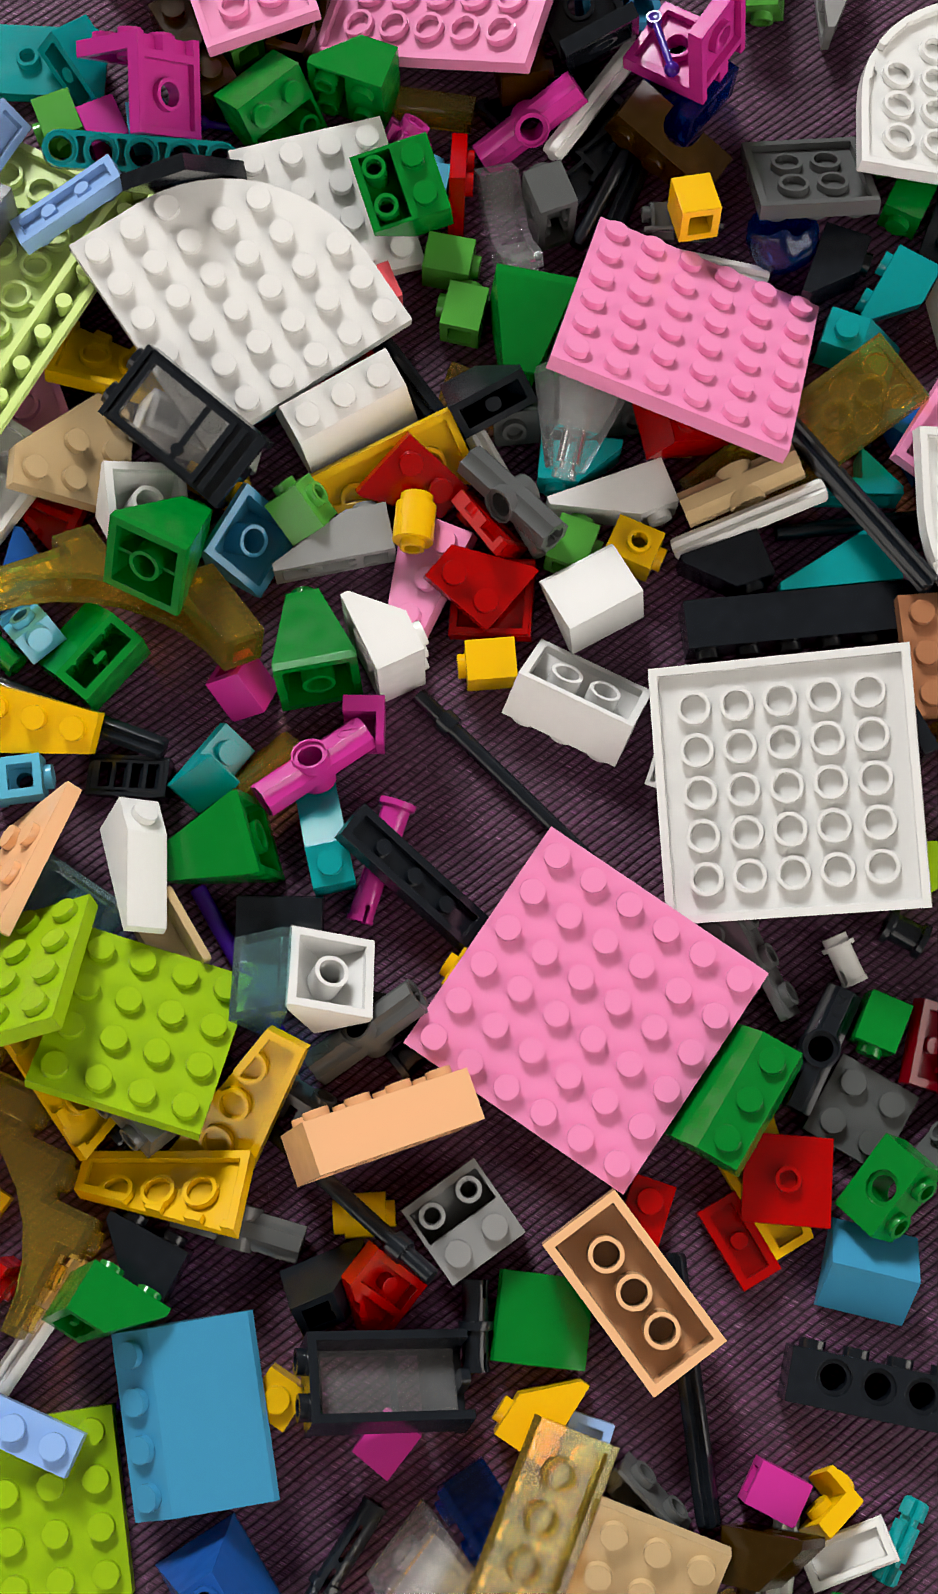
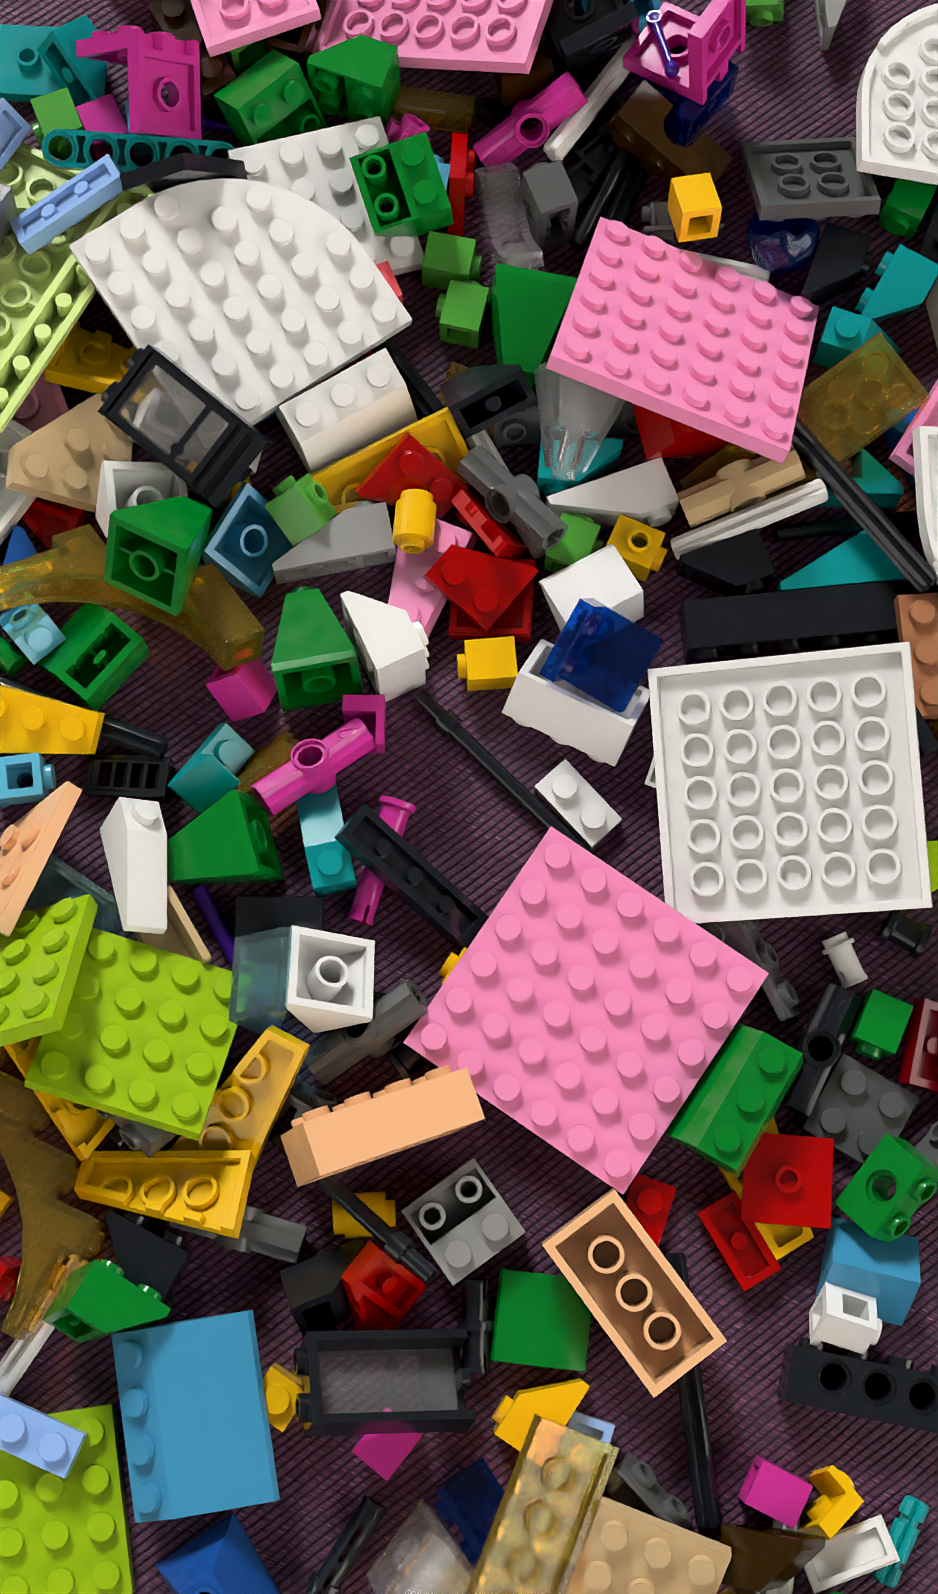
(577, 804): none -> white plate
(602, 654): none -> clear blue bracket
(844, 1319): none -> white brick

